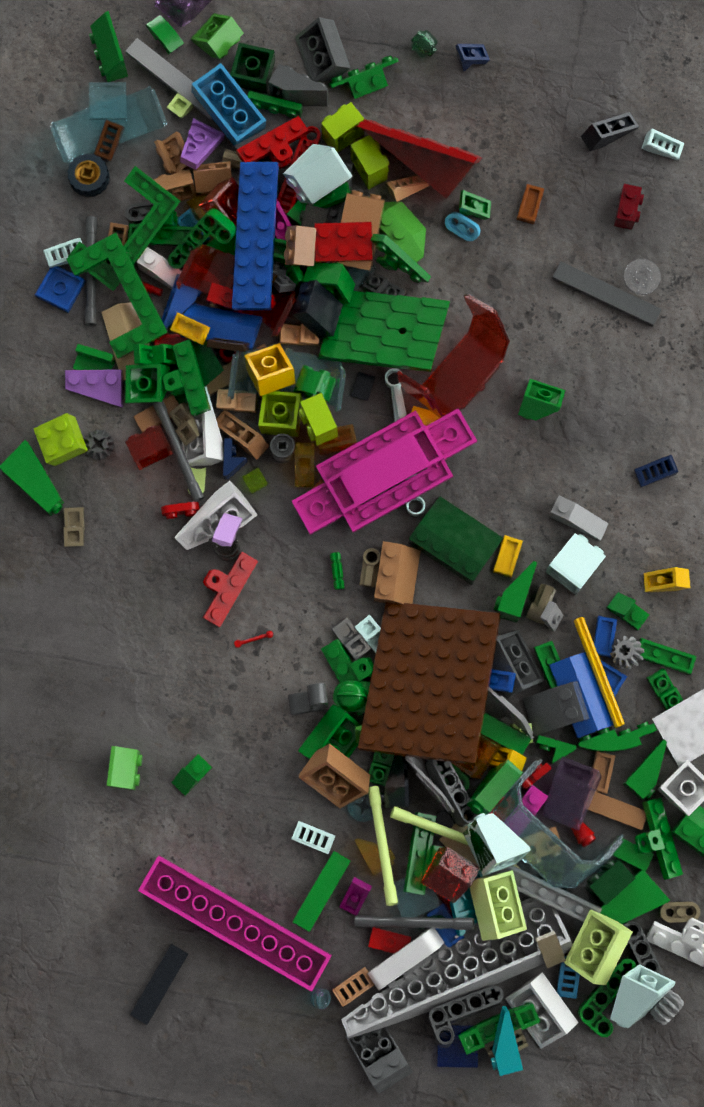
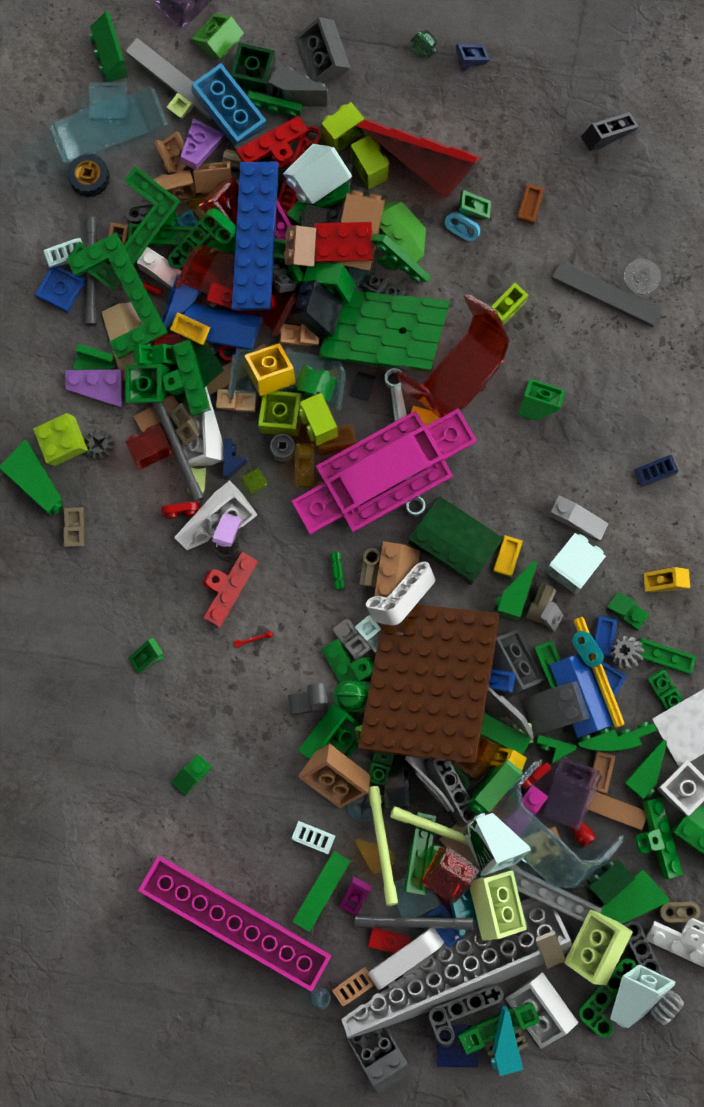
(120, 129): reddish brown slope -> none
(124, 768): bright green slope -> none
(146, 656): none -> green slope
(159, 984): black tile -> none
(163, 31): green slope -> none
(228, 344): dark brown tile -> none
(242, 434): medium nougat slope -> none
(365, 80): green bracket -> none
(403, 598): none -> white beam
(405, 187): light nougat slope -> none
(510, 302): none -> lime brick
(560, 984): dark azure slope -> none
(588, 648): none -> teal plate
(628, 205): dark red brick -> none
(629, 853): green tile -> none
(660, 150): light aqua slope -> none

